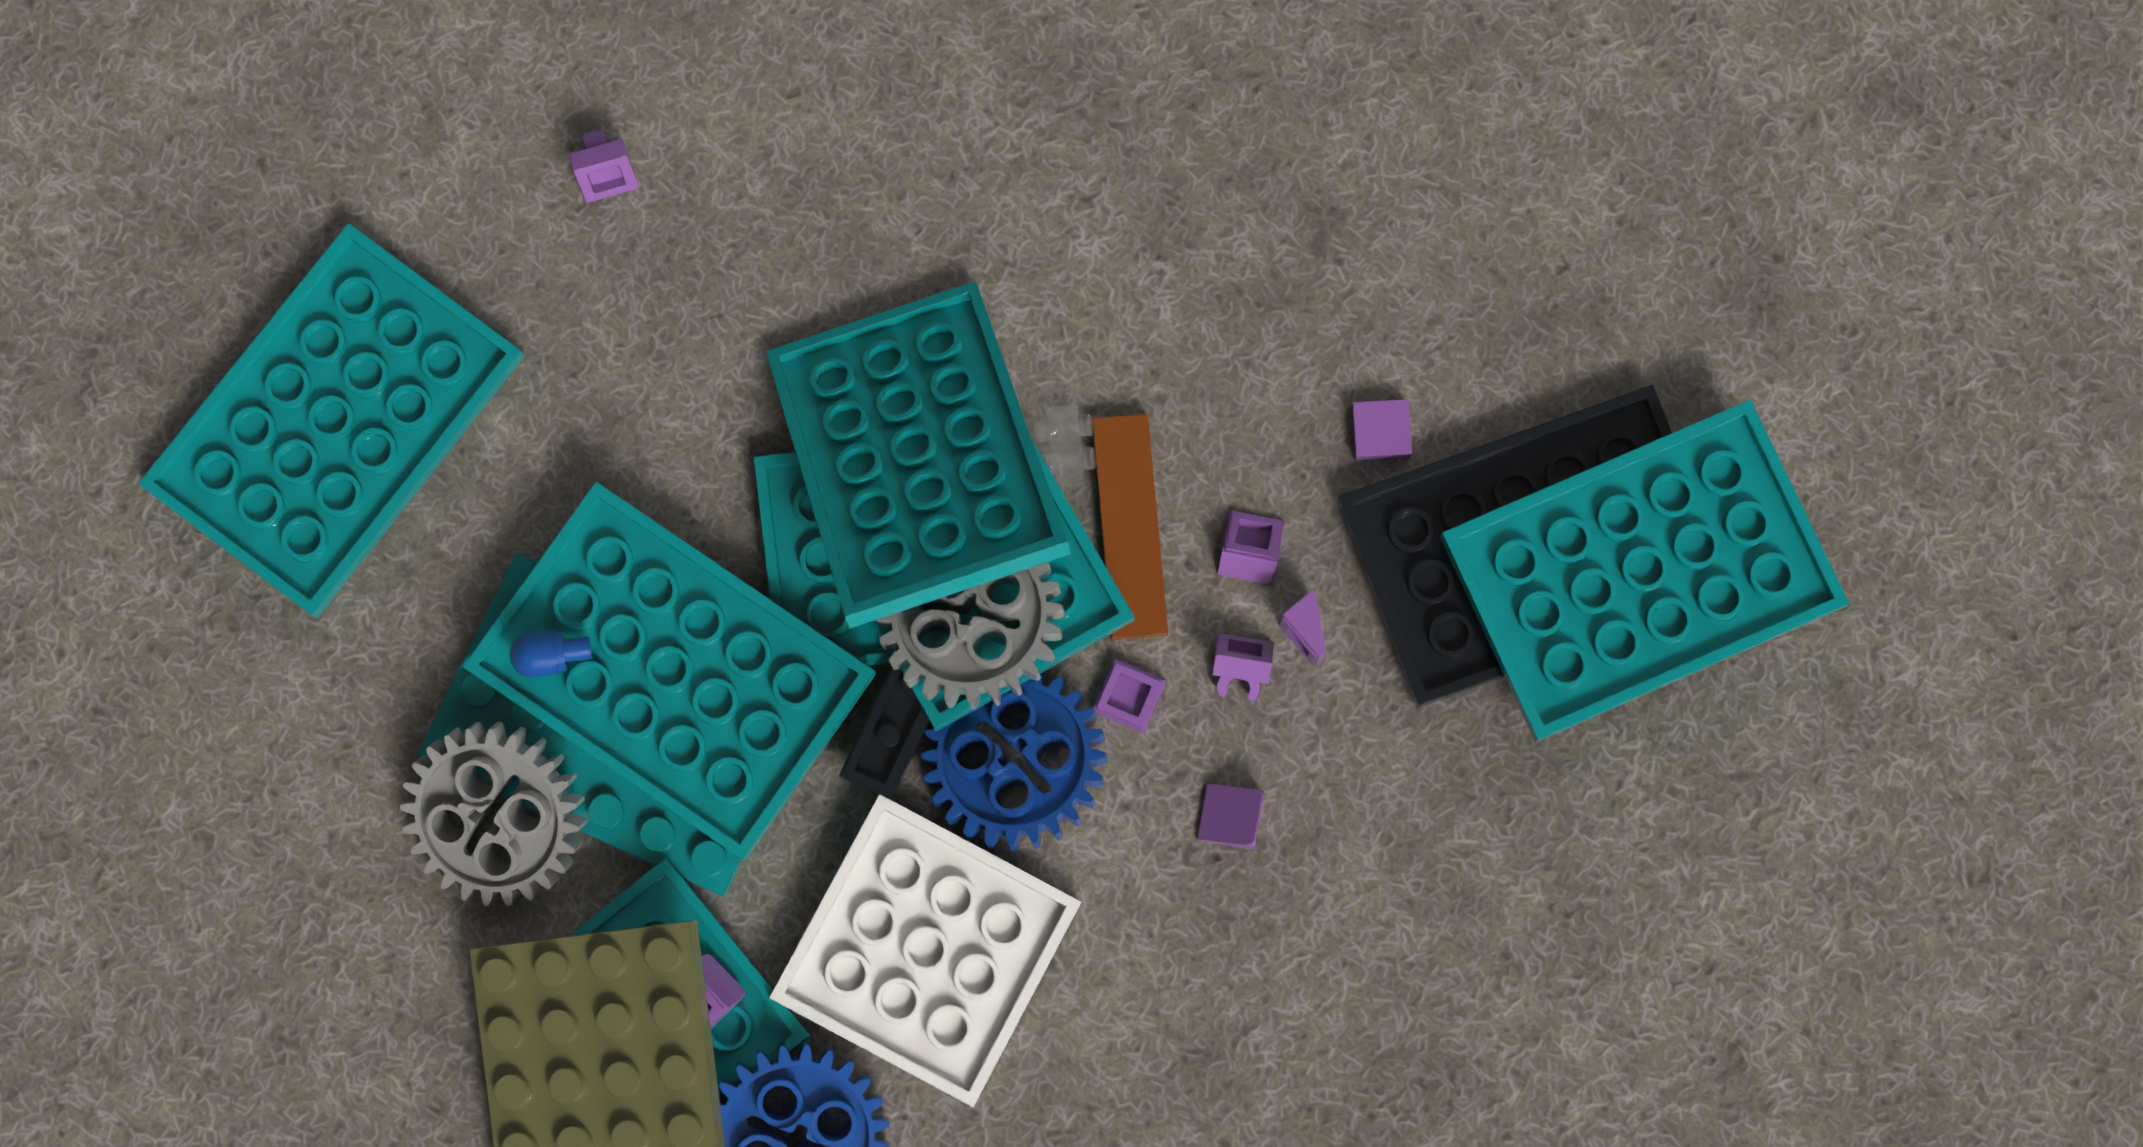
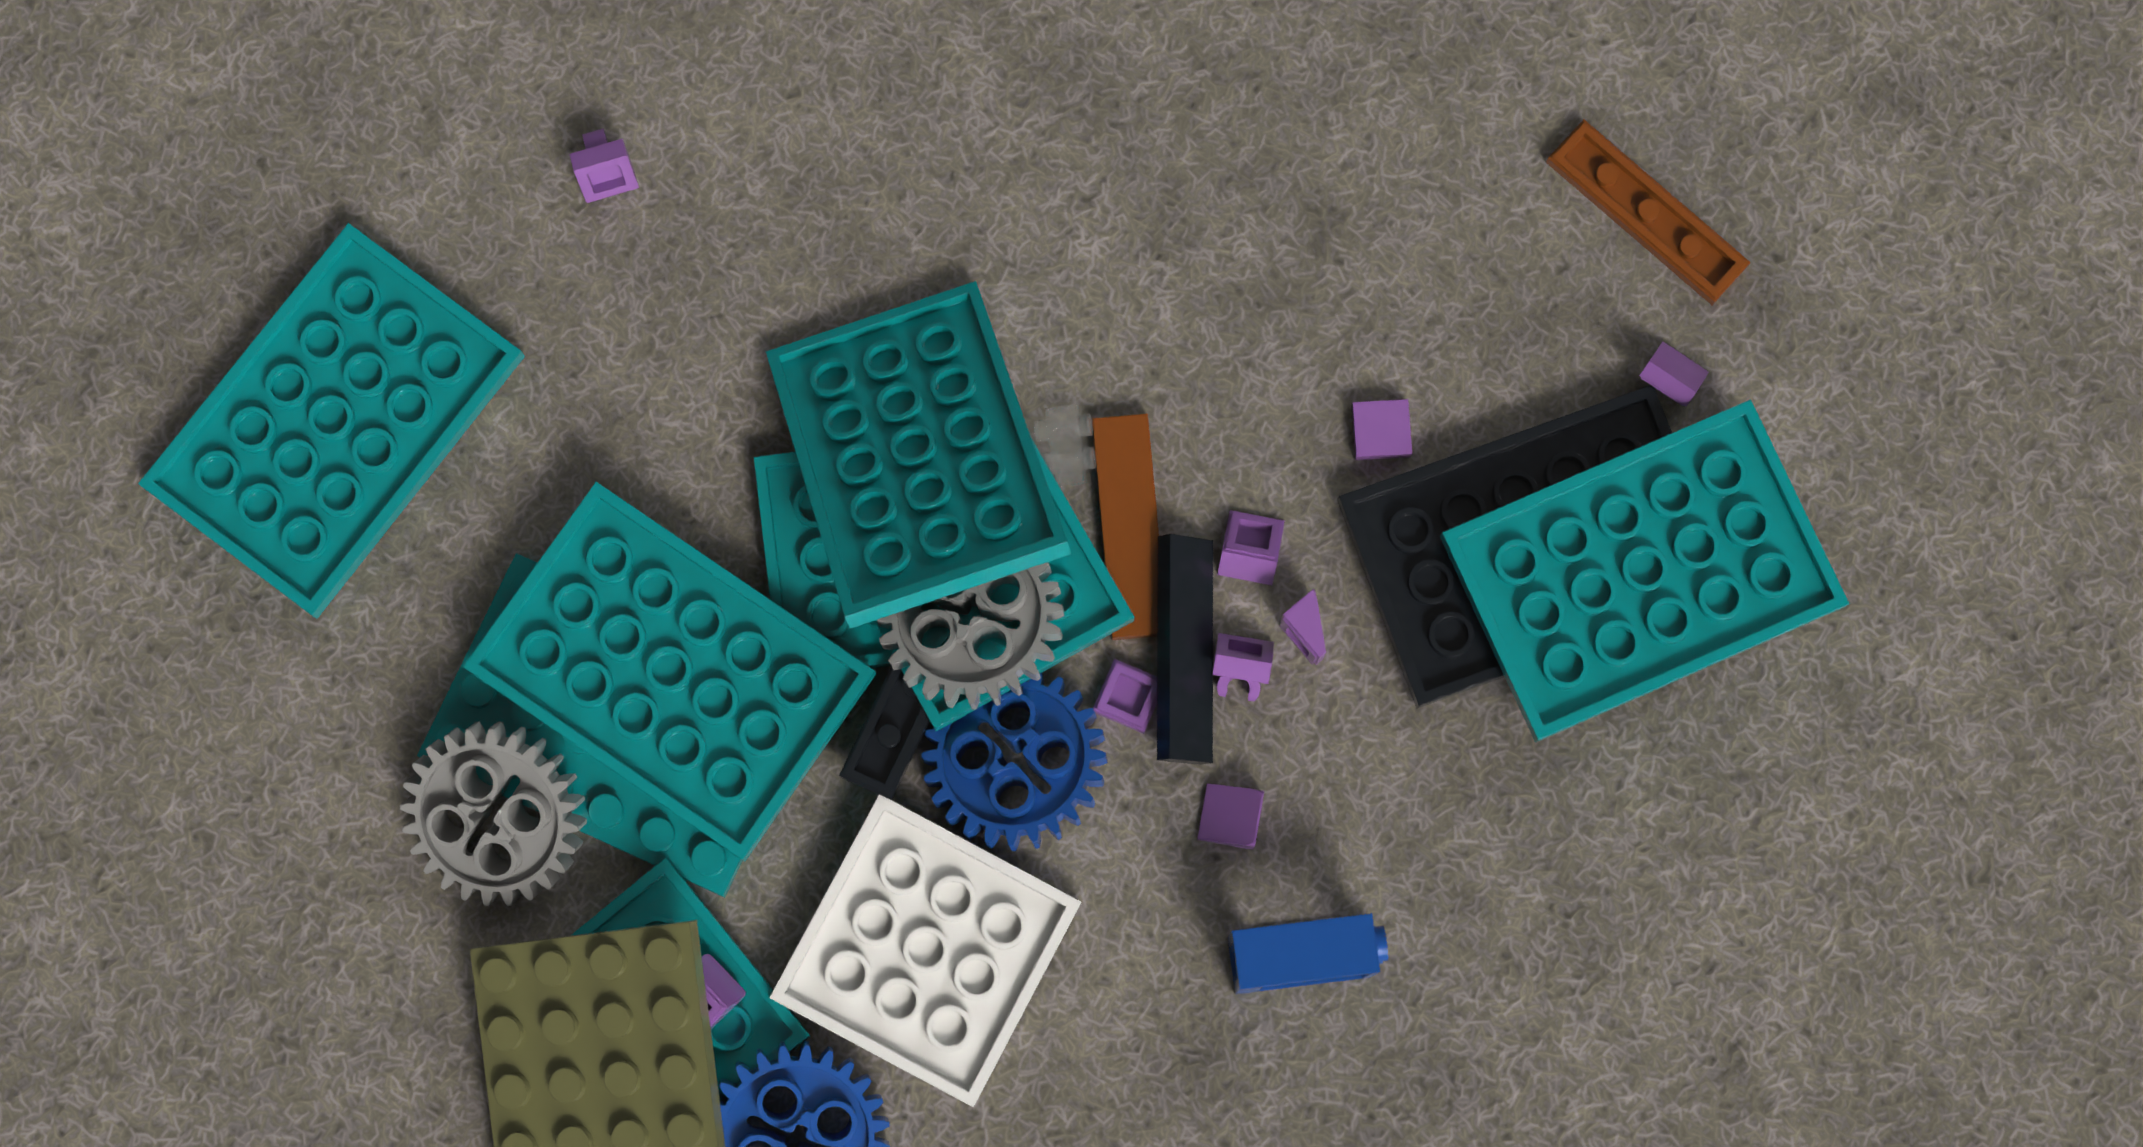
(547, 652): blue cylinder -> none
(1185, 649): none -> black tile
(1306, 953): none -> blue window
(1647, 212): none -> dark orange tile
(1673, 374): none -> medium lavender tile

